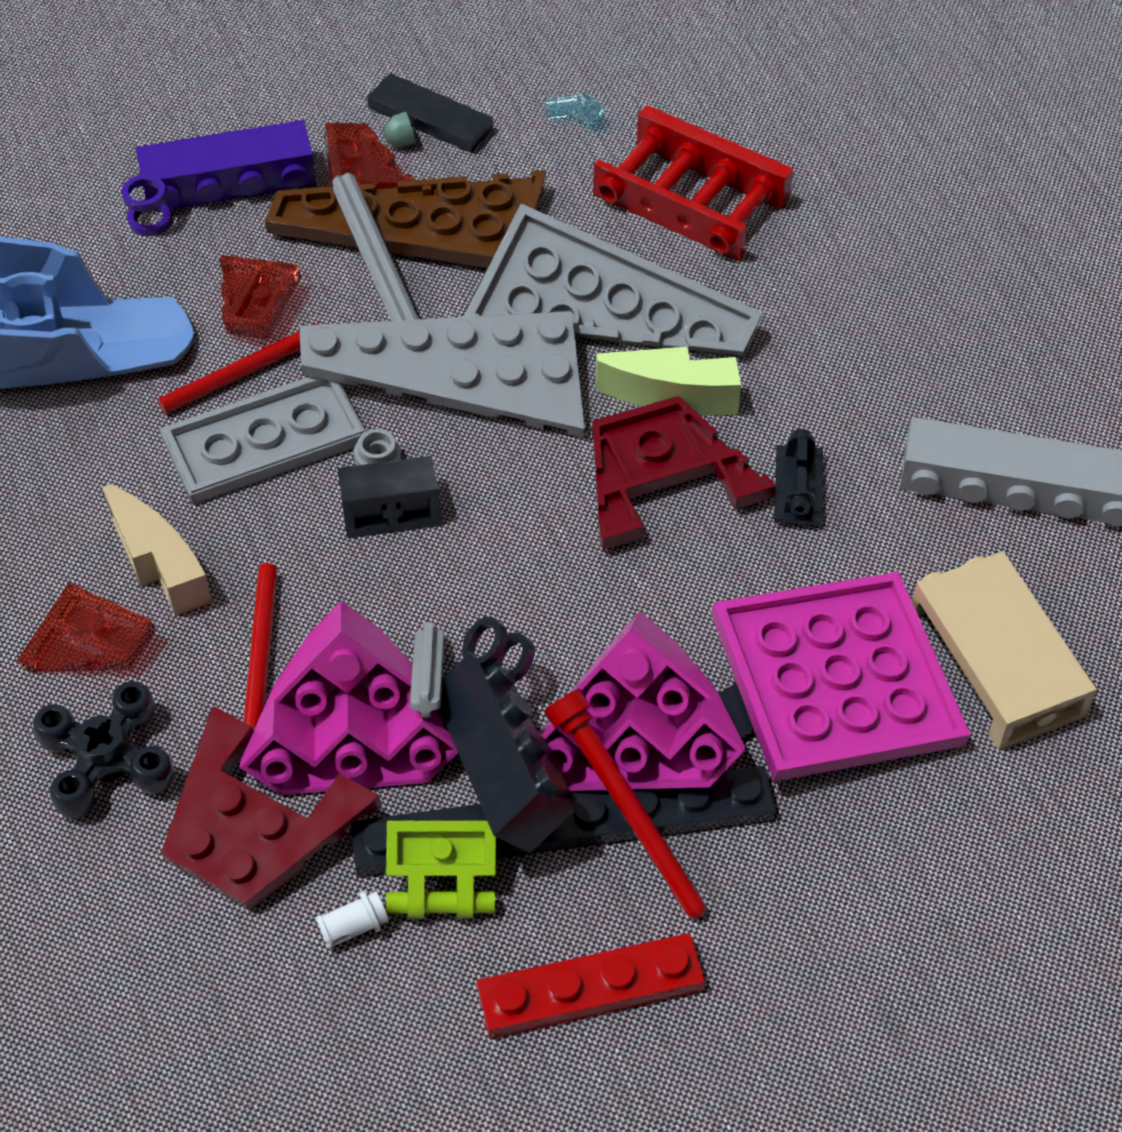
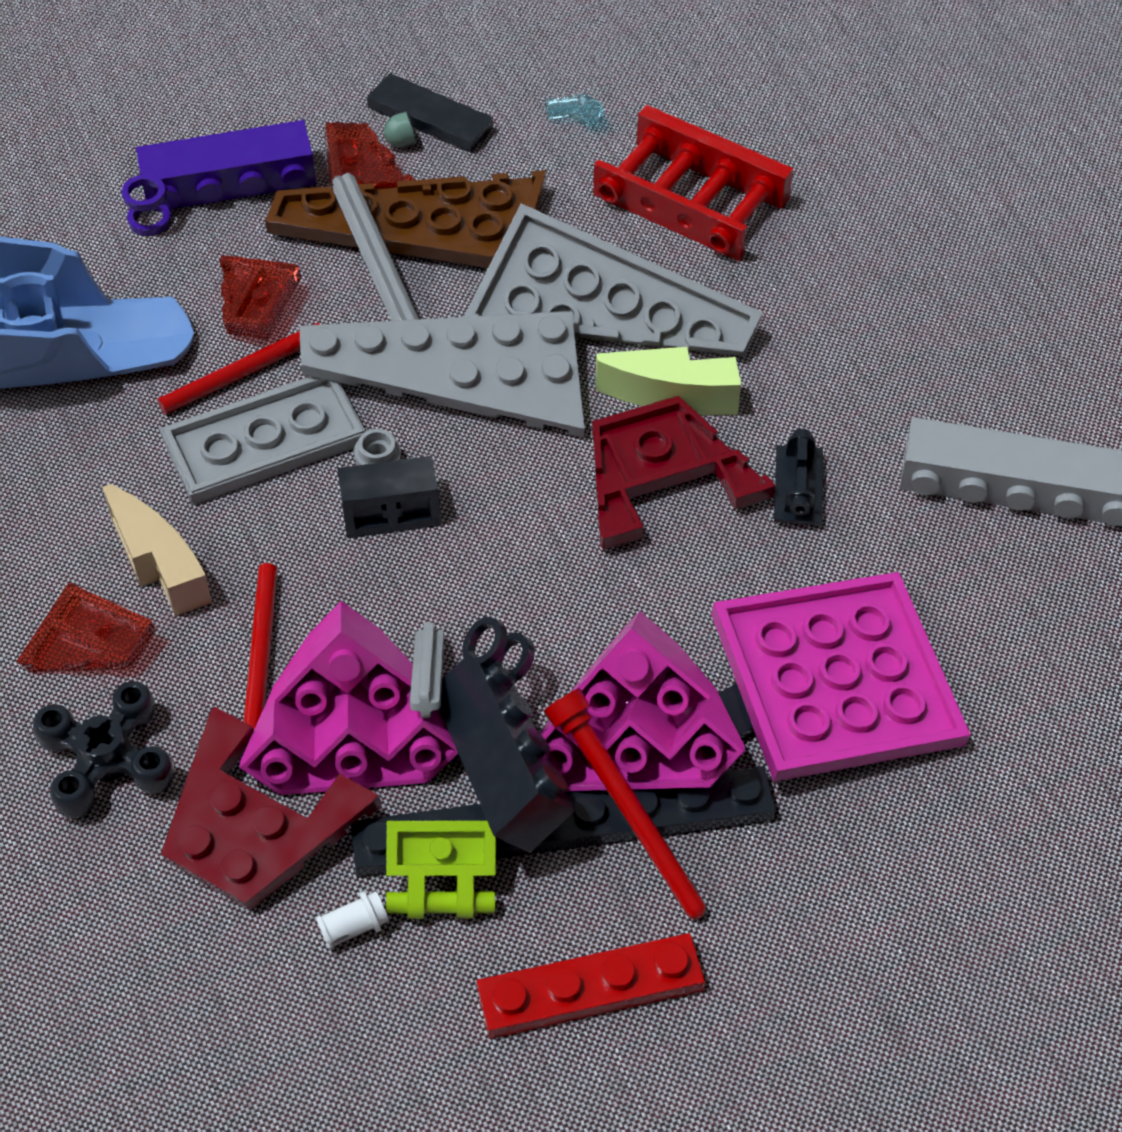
(1005, 648): tan panel -> none

